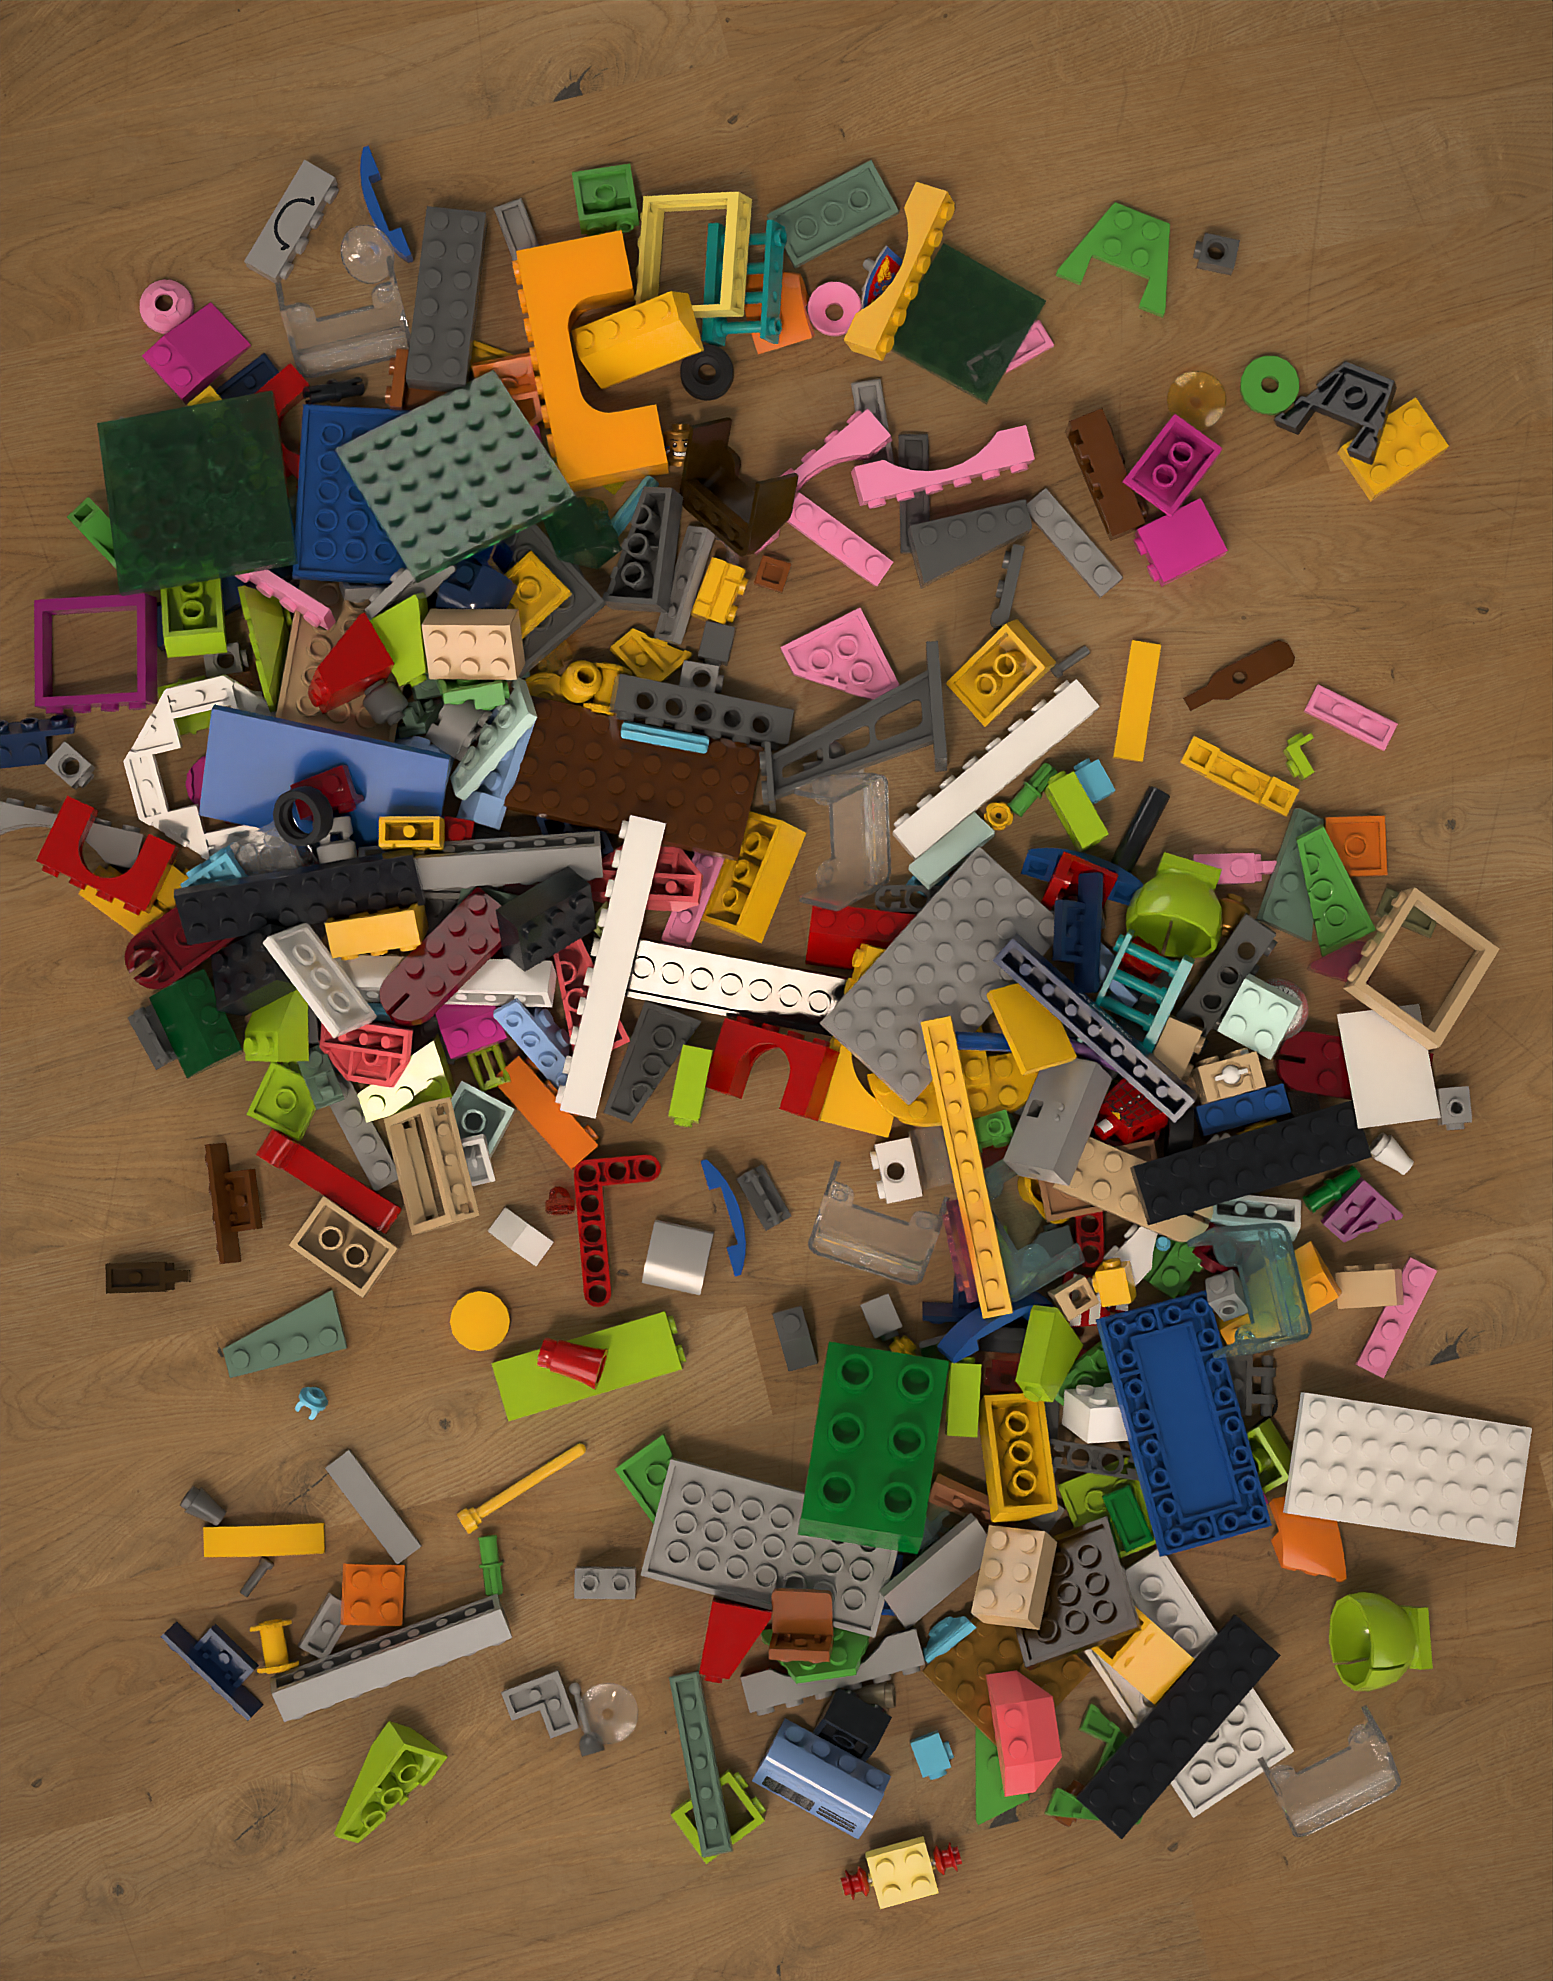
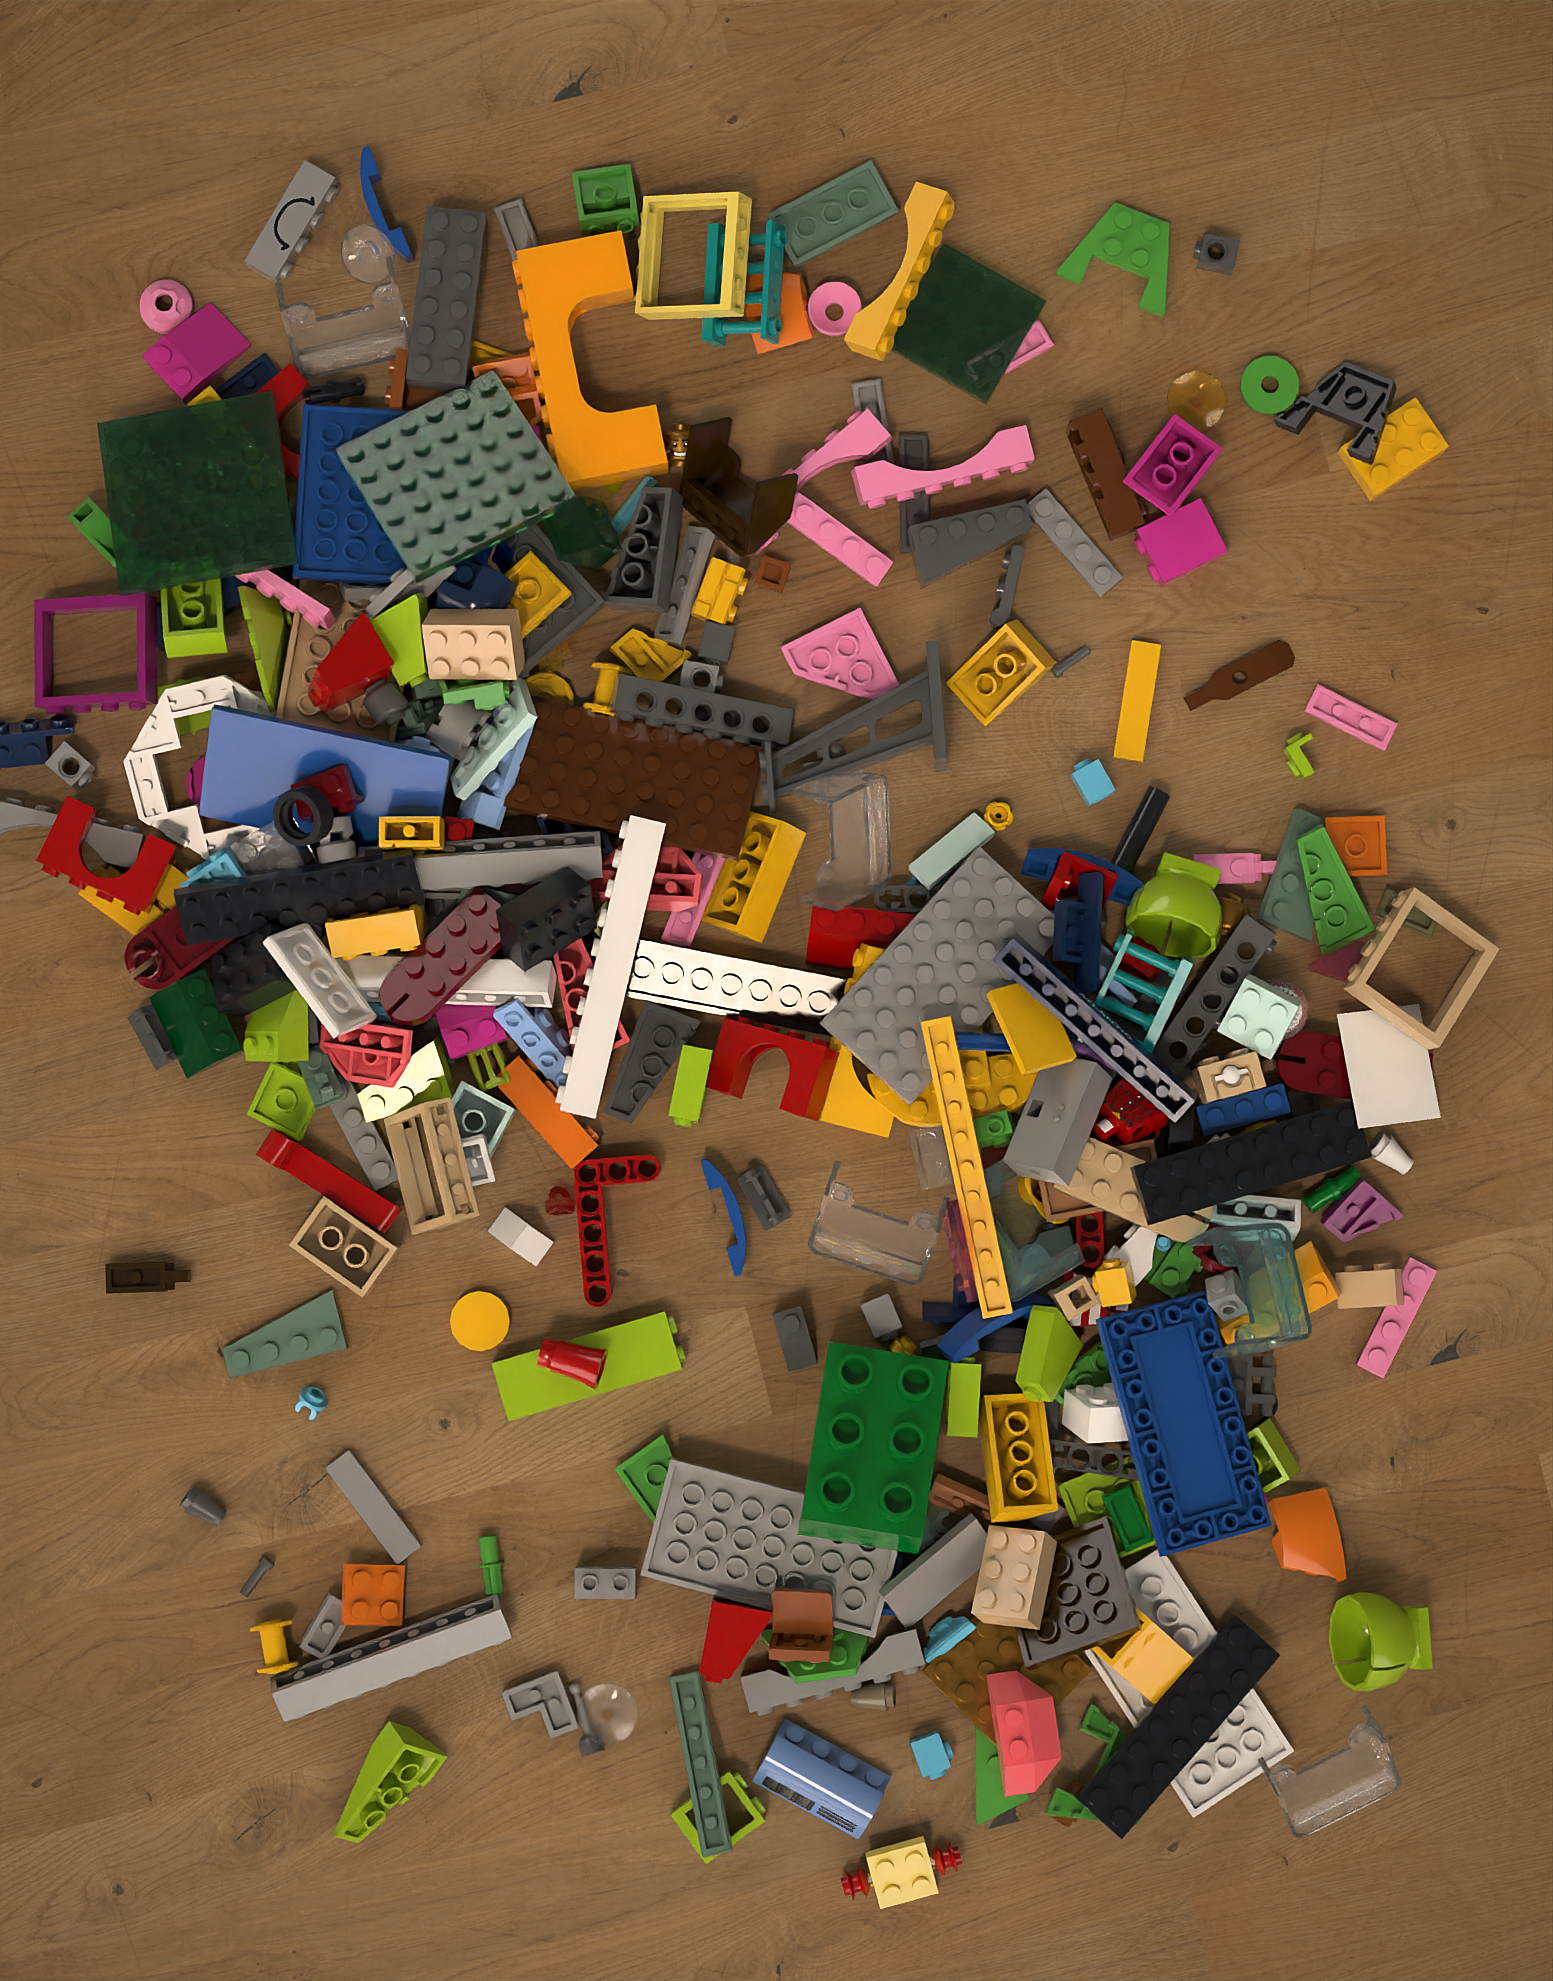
(212, 661): light grey brick -> none
(219, 1663): dark blue bracket -> none
(233, 1202): reddish brown bracket -> none
(264, 1540): yellow slope -> none
(472, 1518): yellow piece -> none
(580, 681): yellow head -> none
(638, 339): yellow slope -> none
(664, 737): medium azure axle -> none
(677, 1257): light grey slope -> none
(712, 388): black tyre -> none
(852, 1724): black slope -> none
(880, 275): shield -> none
(899, 1152): white brick -> none
(994, 1374): clear red brick -> none
(996, 769): white brick -> none
(1032, 789): bright green axle -> none
(1075, 811): lime window -> none
(1177, 1045): tan brick -> none
(1239, 777): yellow slope -> none
(1407, 1469): white plate -> none
(1454, 1107): light grey brick -> none

